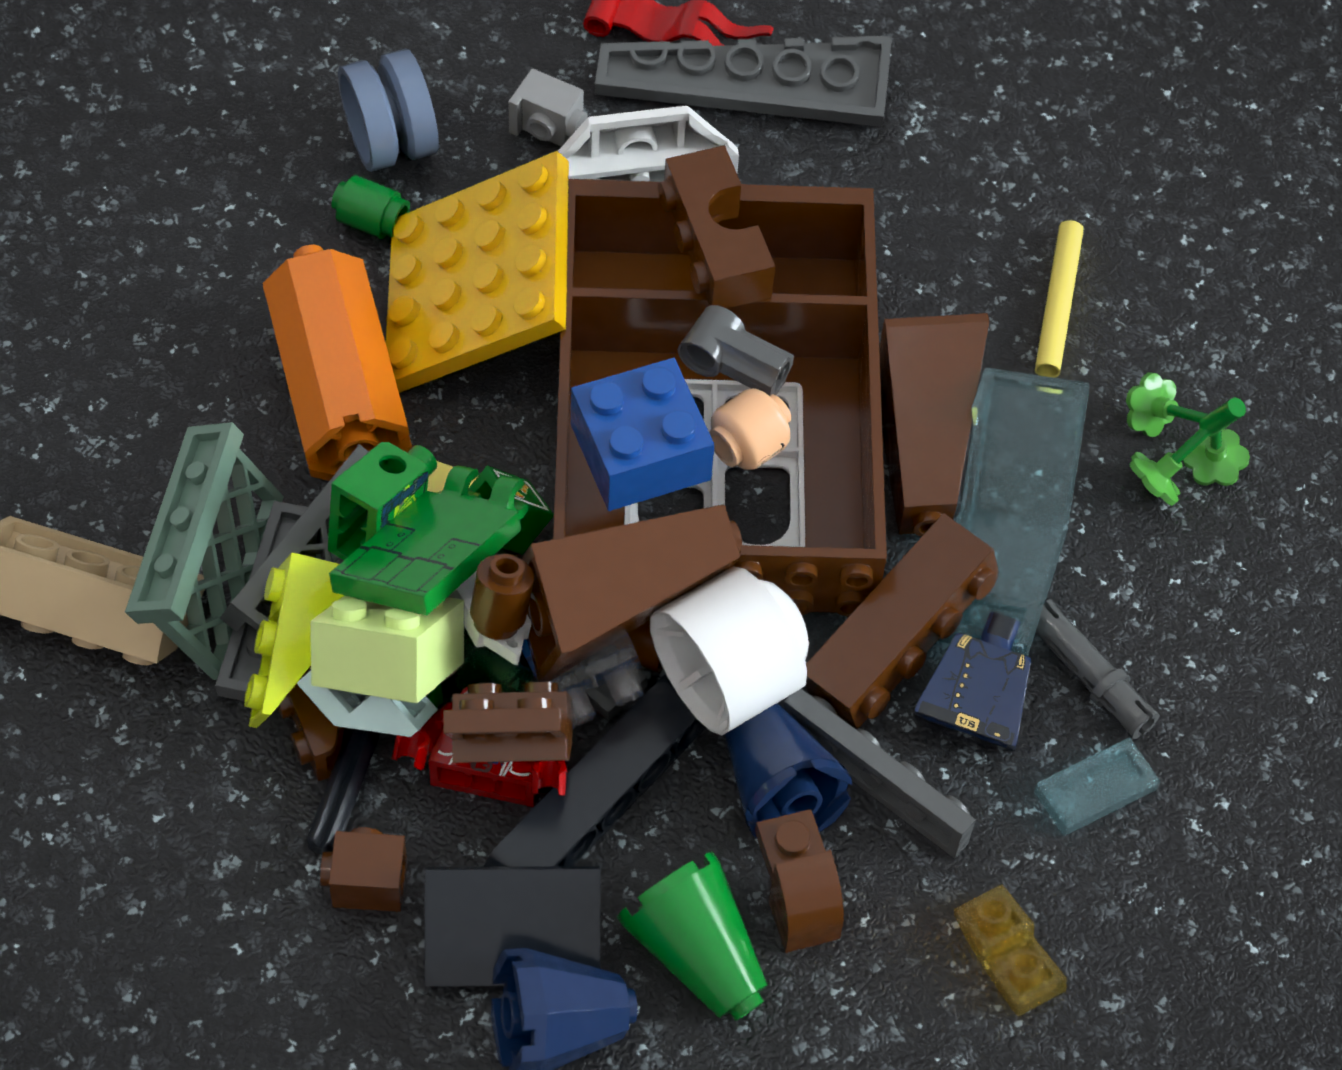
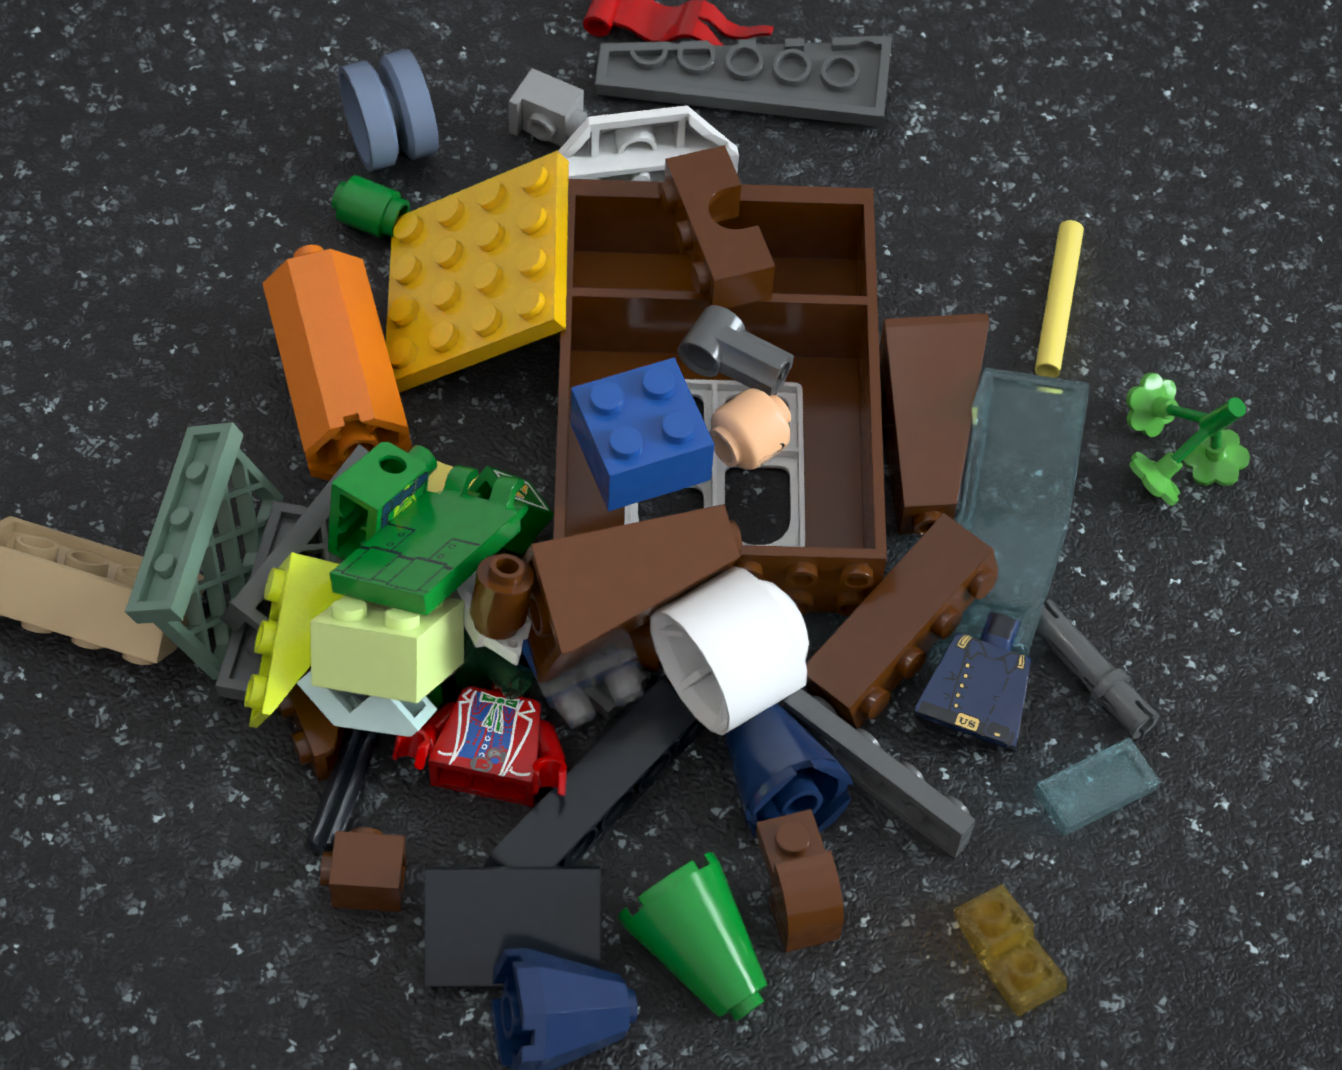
(510, 725): reddish brown brick -> none

